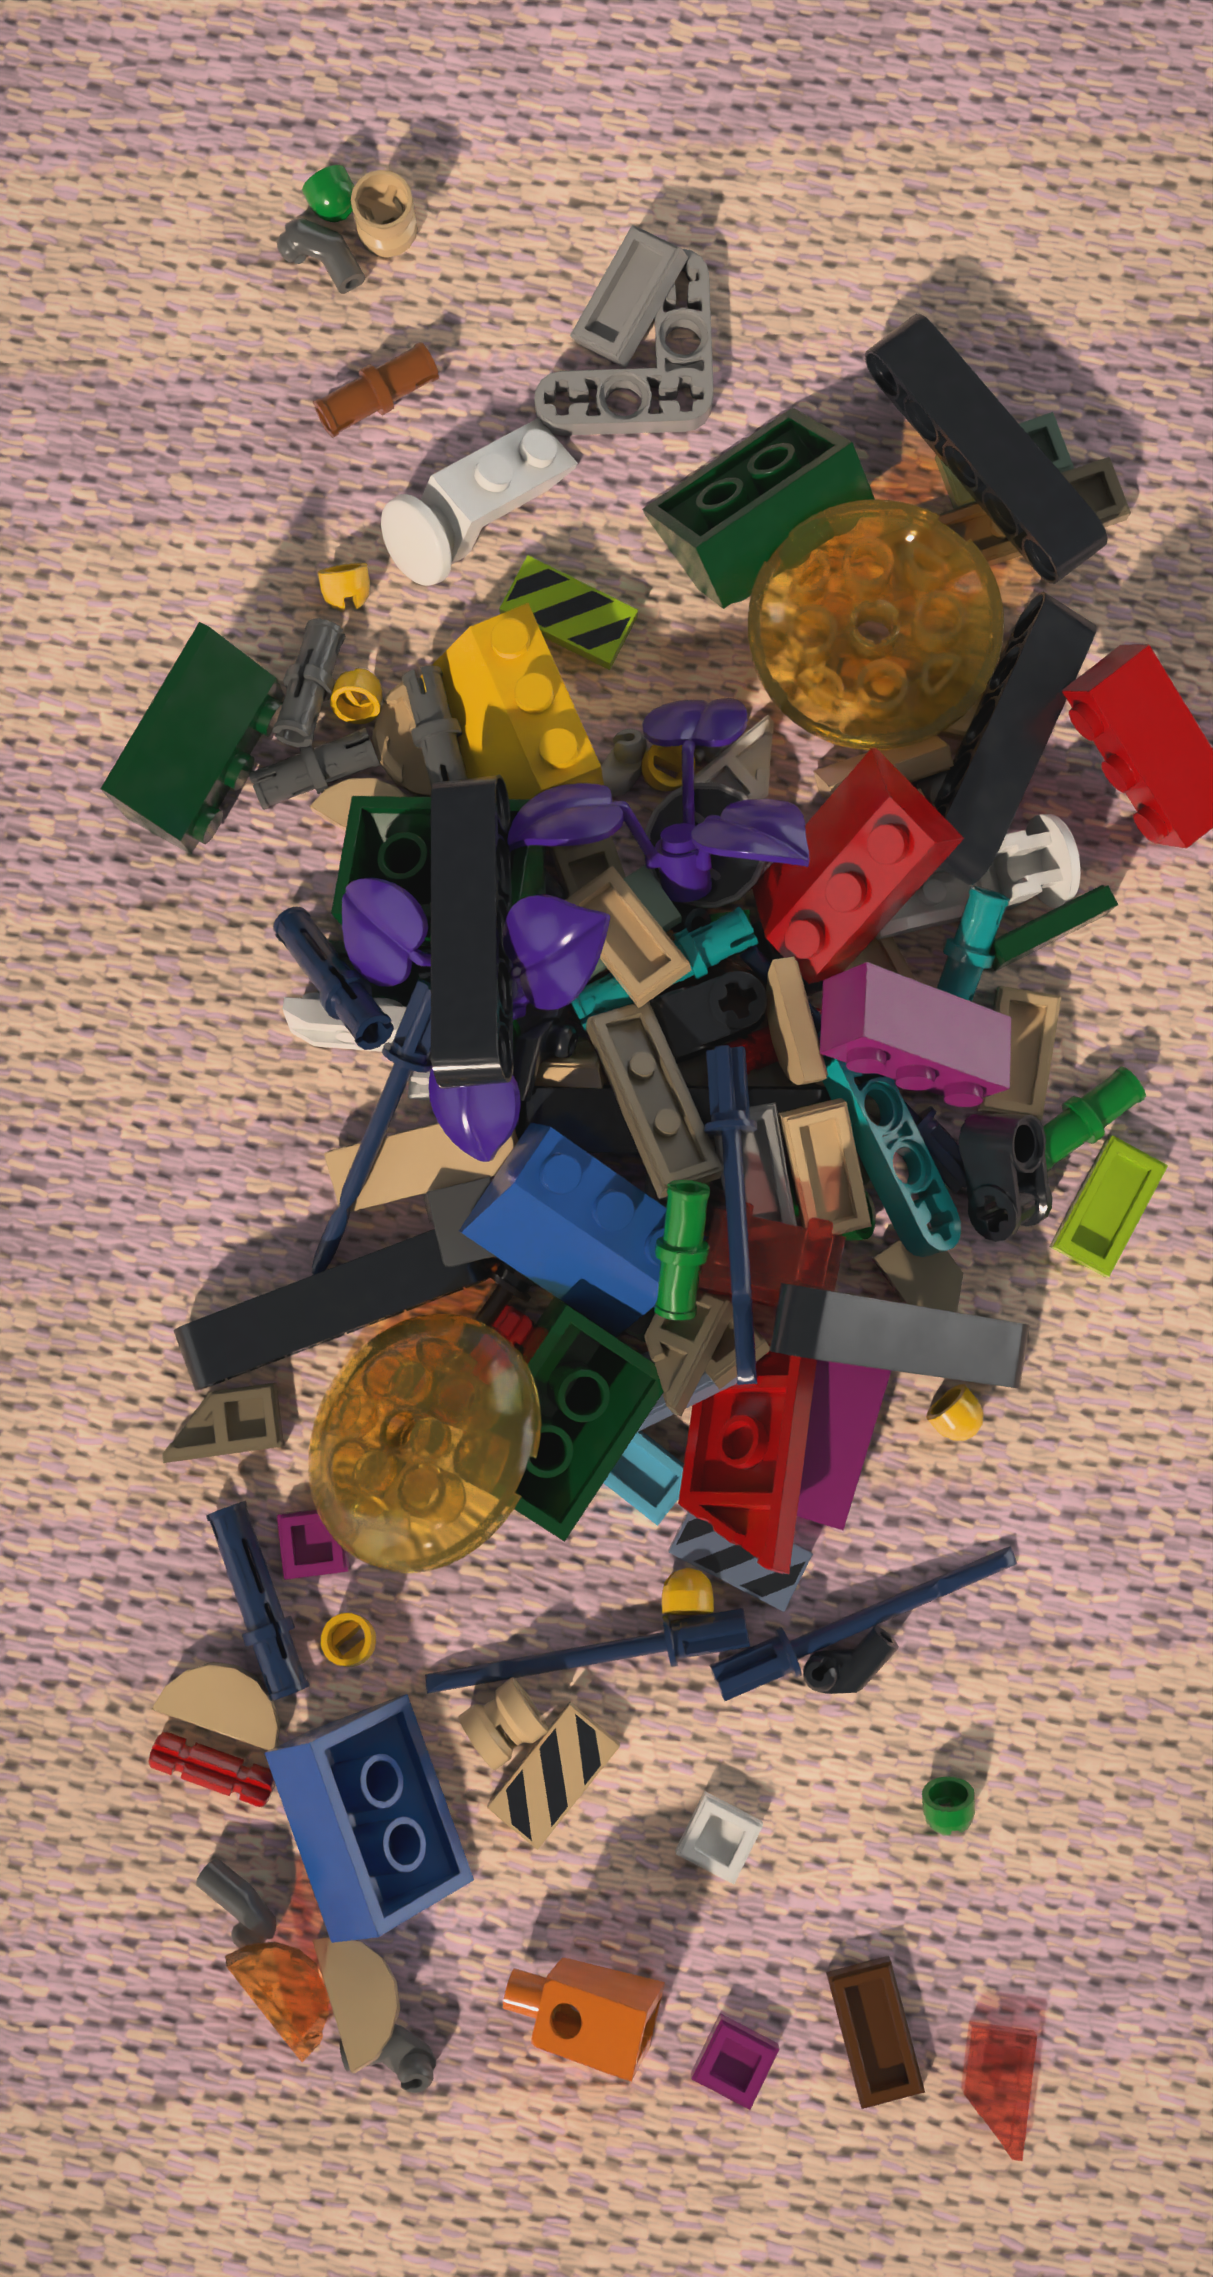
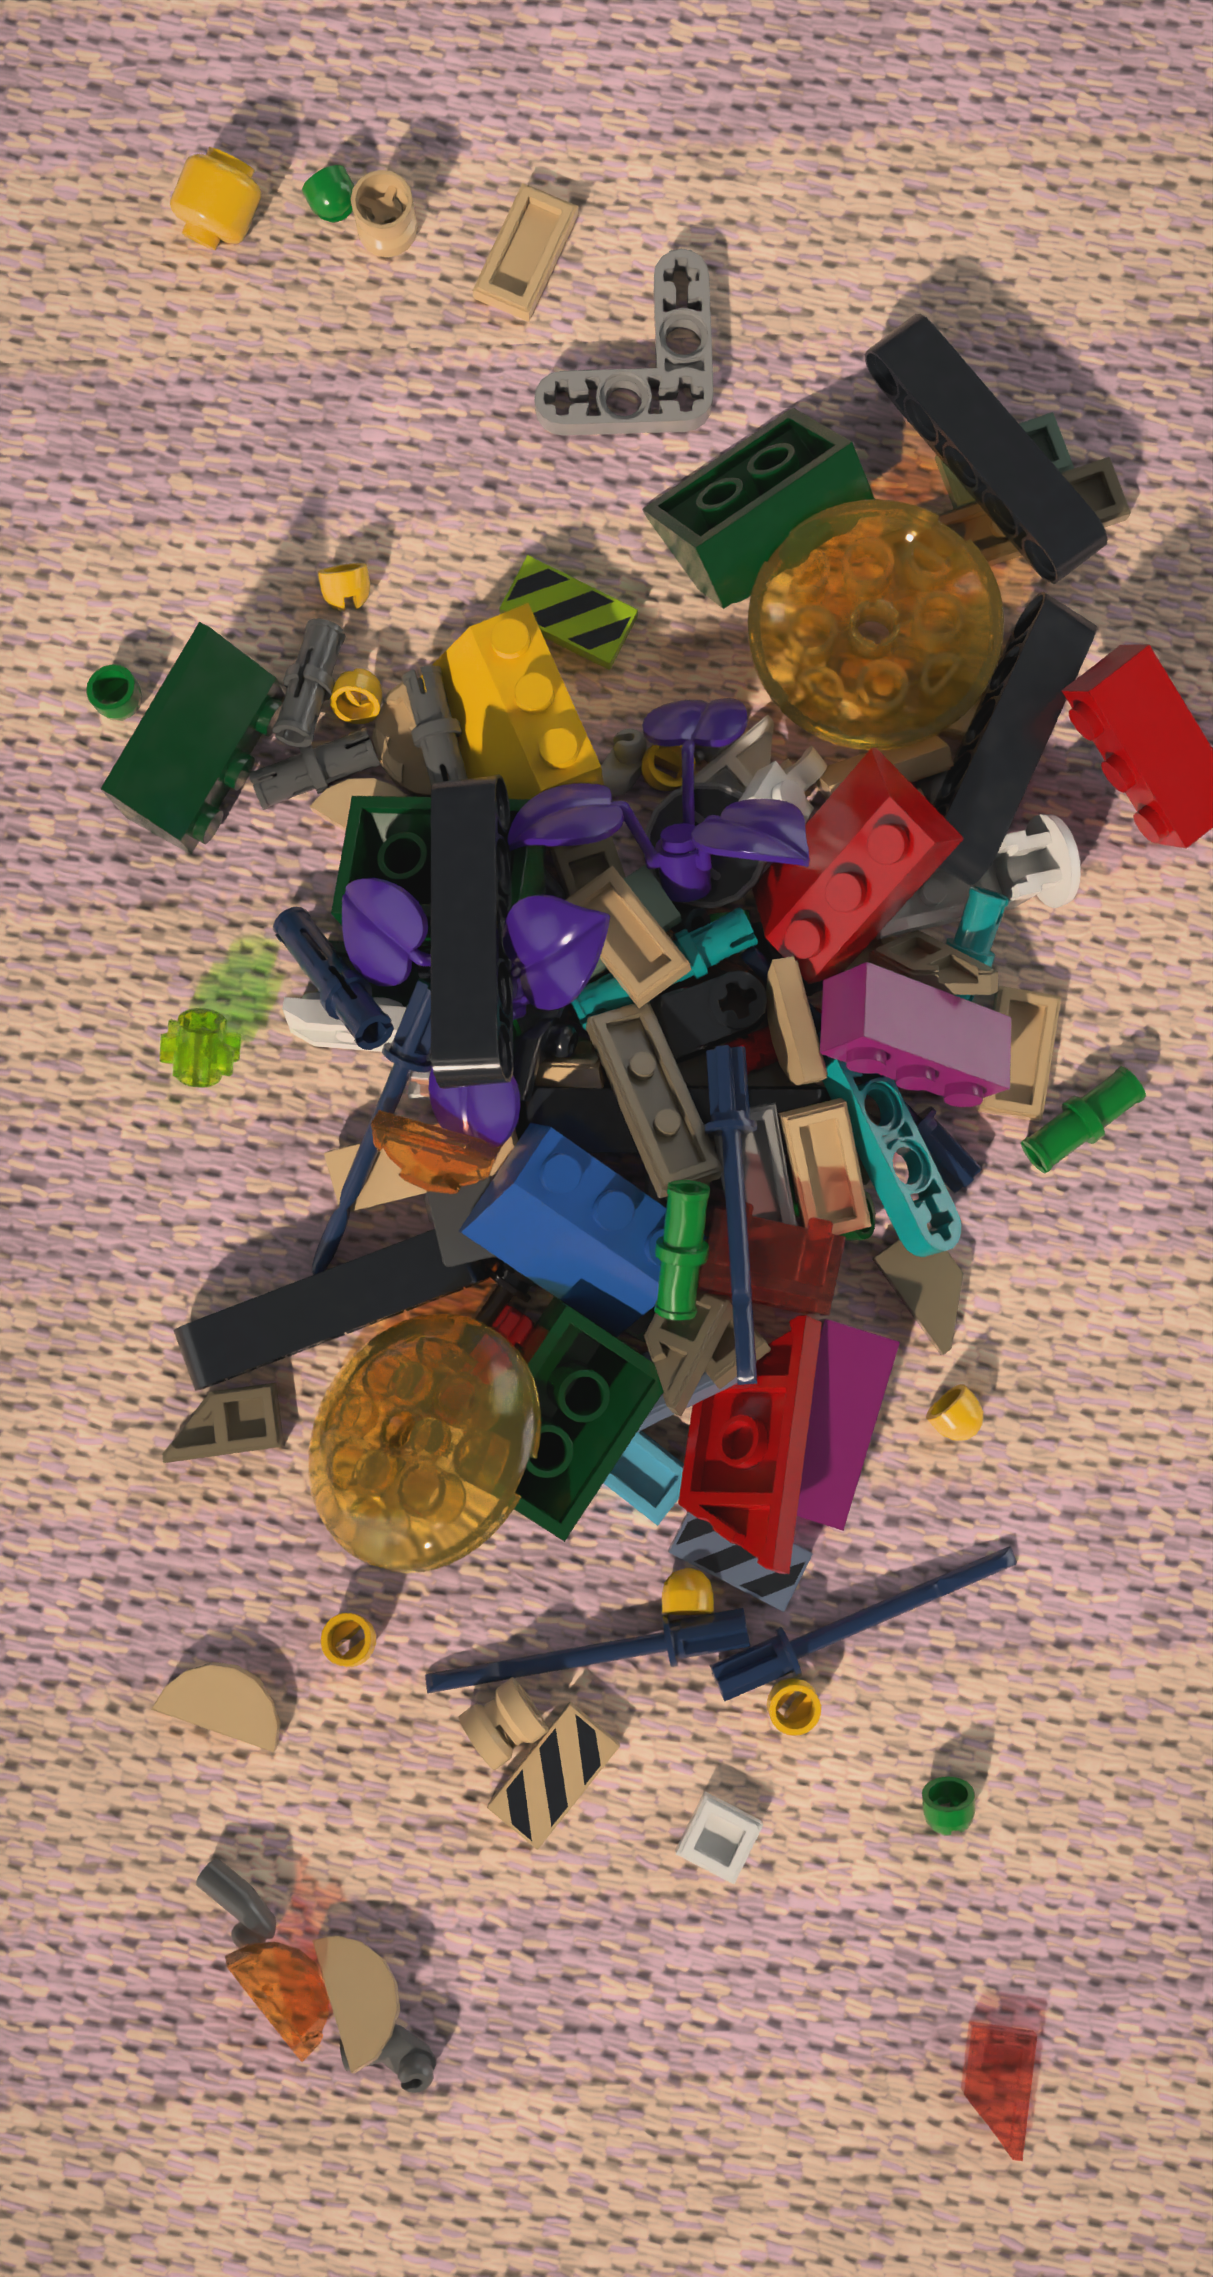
(114, 692): none -> green hinge
(200, 1047): none -> clear neon green gear
(212, 1769): red axle -> none
(215, 198): none -> yellow head
(258, 1601): dark blue pin -> none
(308, 1546): magenta tile -> none
(324, 244): dark grey arm -> none
(369, 1820): blue slope -> none
(376, 389): dark orange pin -> none
(433, 1155): none -> clear orange tile
(467, 495): white piece -> none
(525, 252): none -> tan tile
(613, 2015): orange torso -> none
(629, 296): light grey tile -> none
(735, 2061): magenta tile -> none
(788, 781): none -> white plate
(803, 1711): none -> yellow hinge
(849, 1669): black arm -> none
(875, 2032): reddish brown tile -> none
(898, 1336): beam -> none
(936, 965): none -> dark tan tile
(1004, 1165): black piece -> none
(1052, 926): dark green tile -> none
(1108, 1206): lime tile -> none

